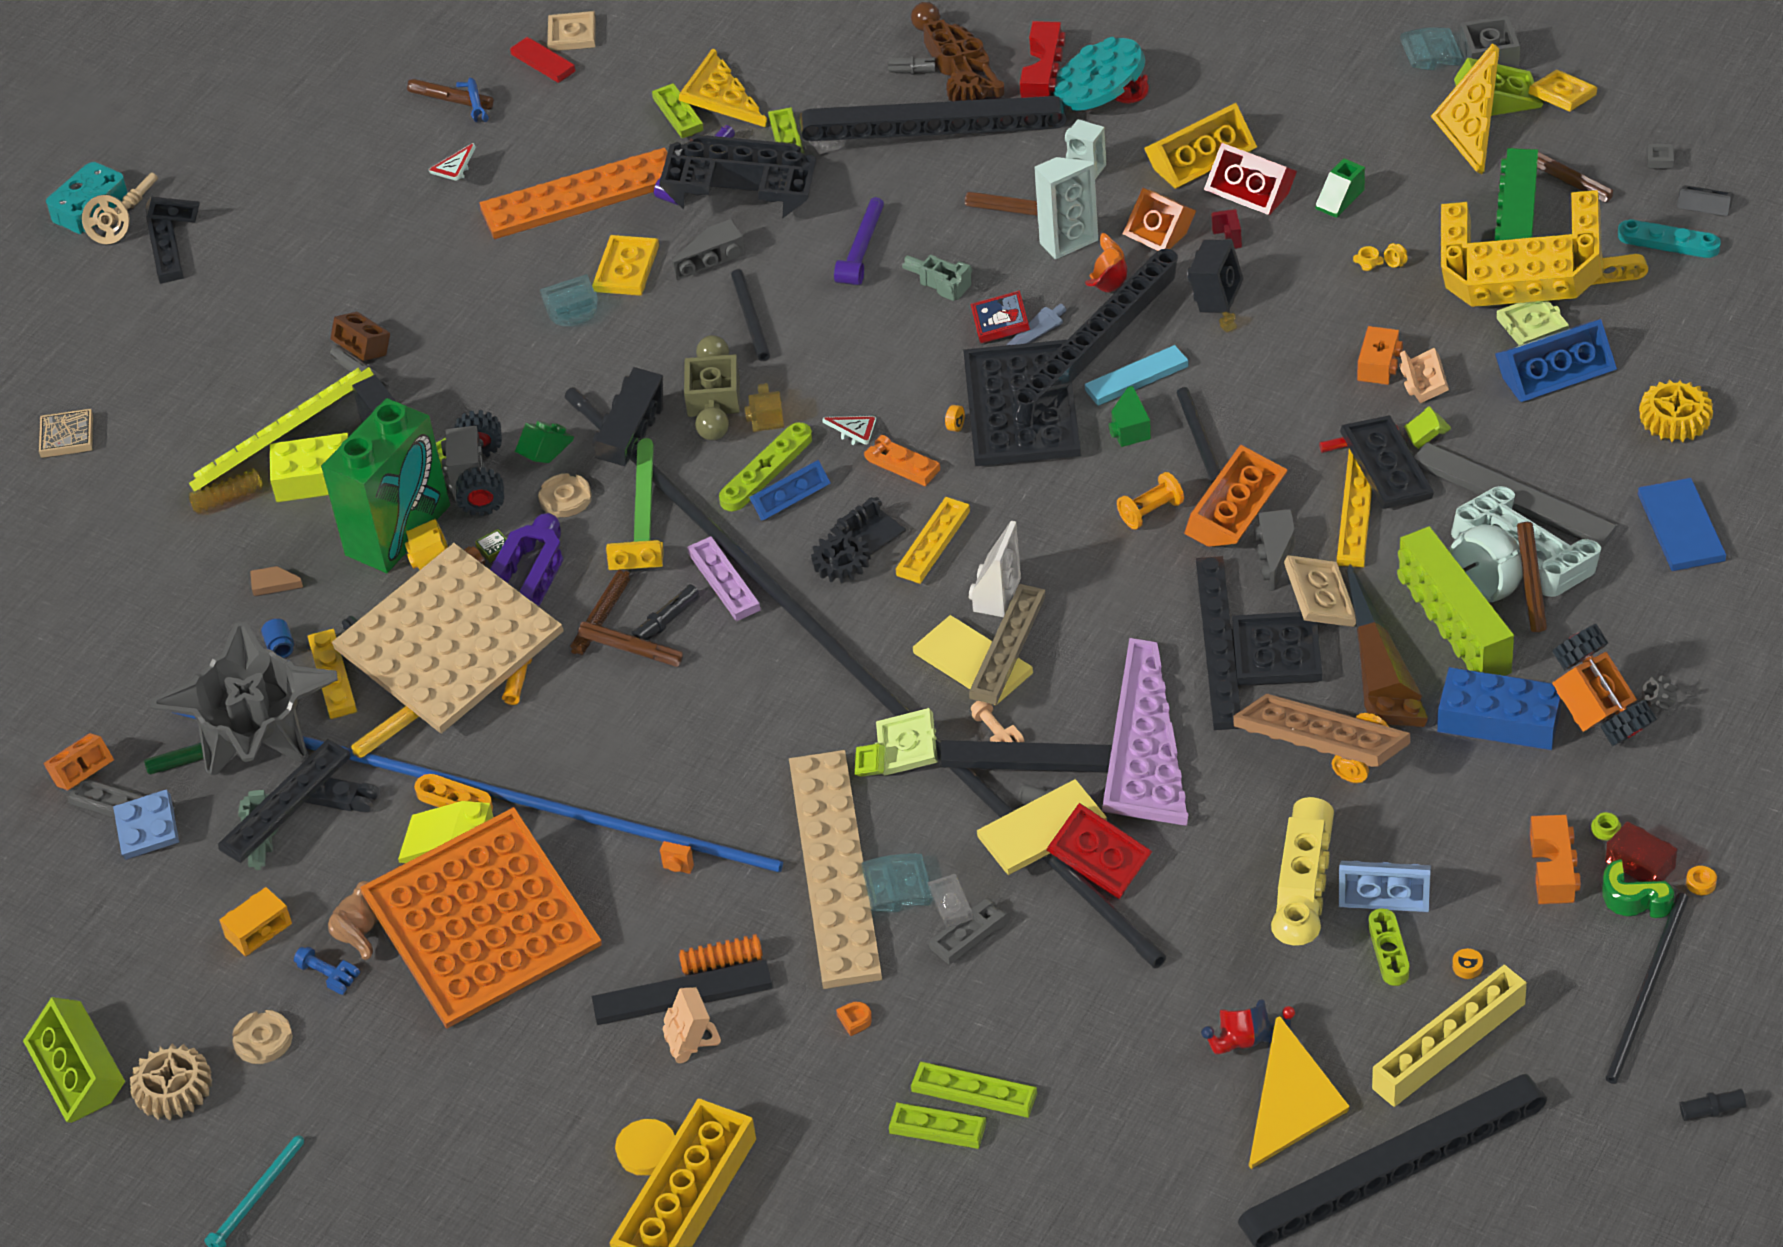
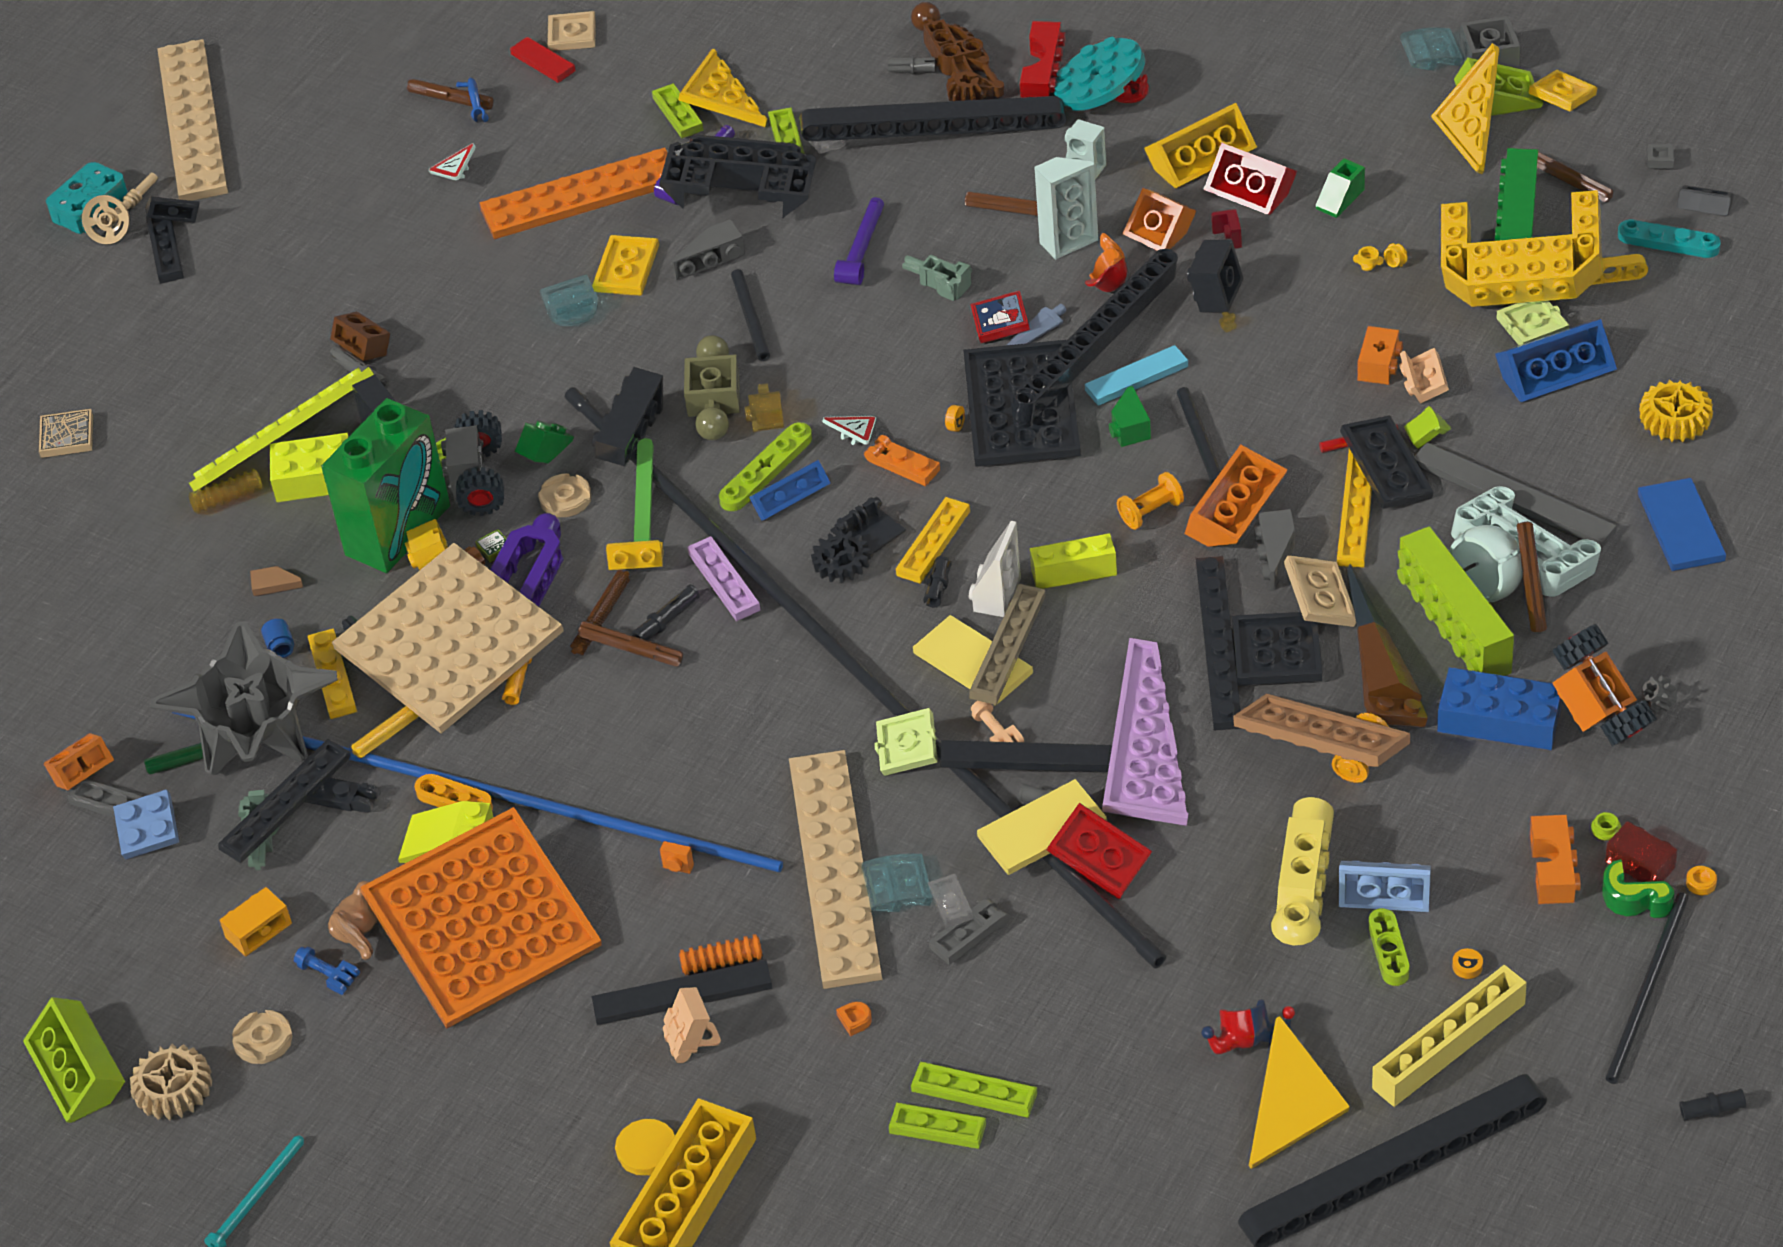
(192, 121): none -> tan plate
(869, 760): lime tile -> none
(937, 581): none -> black pin
(1073, 561): none -> neon yellow brick

